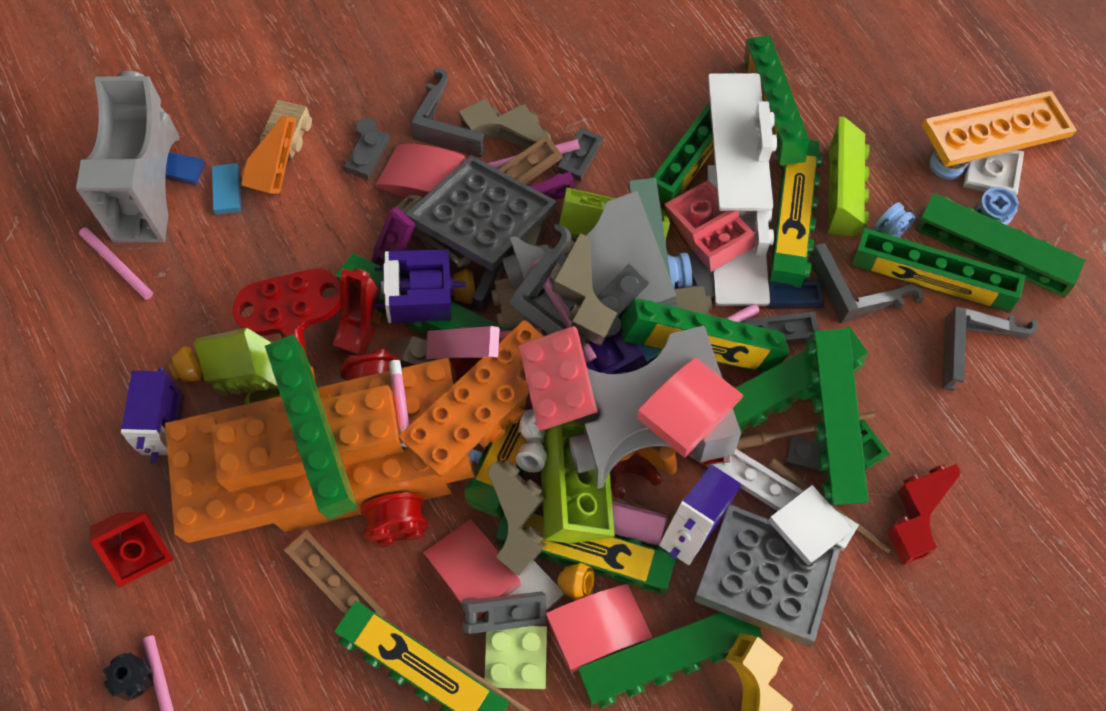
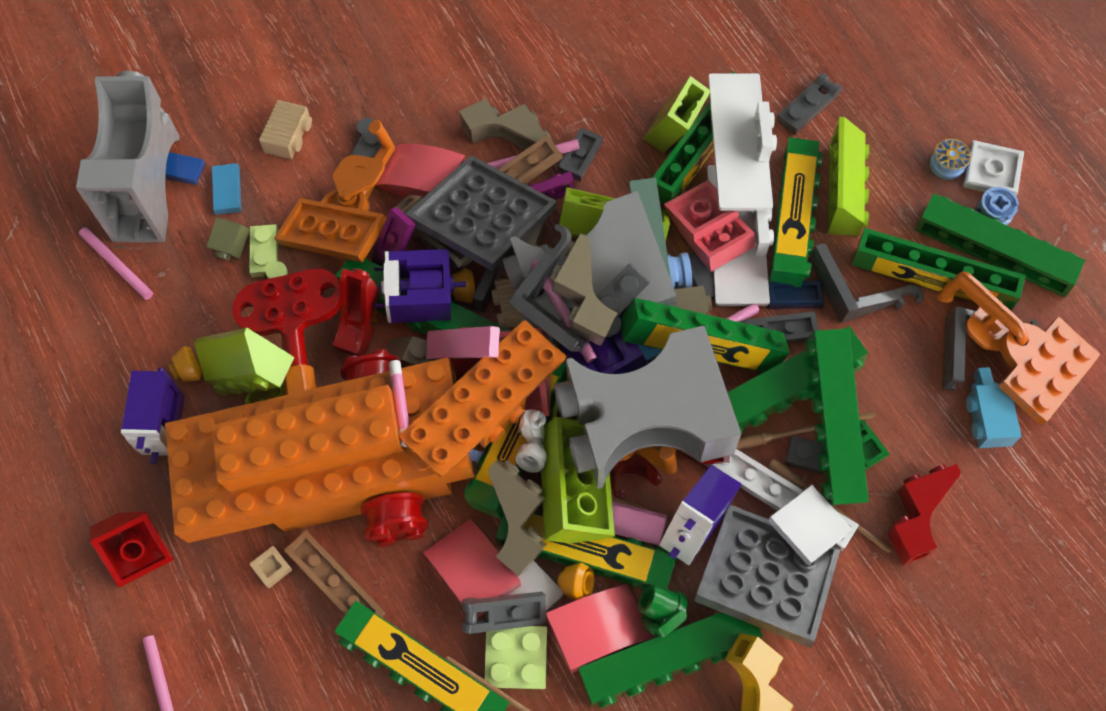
(137, 676): black brick -> none
(227, 239): none -> olive brick
(265, 252): none -> yellowish green hinge
(268, 162): orange slope -> none
(270, 567): none -> tan plate
(311, 428): green brick -> none
(341, 220): none -> orange plate
(440, 133): dark grey hinge -> none
(557, 378): coral plate -> none
(664, 607): none -> green piece
(677, 114): none -> lime brick
(688, 406): coral slope -> none
(788, 125): green brick -> none
(809, 104): none -> dark grey plate
(895, 221): light blue wheel -> none
(992, 412): none -> medium azure hinge
(998, 128): light orange plate -> none
(1041, 362): none -> orange plate

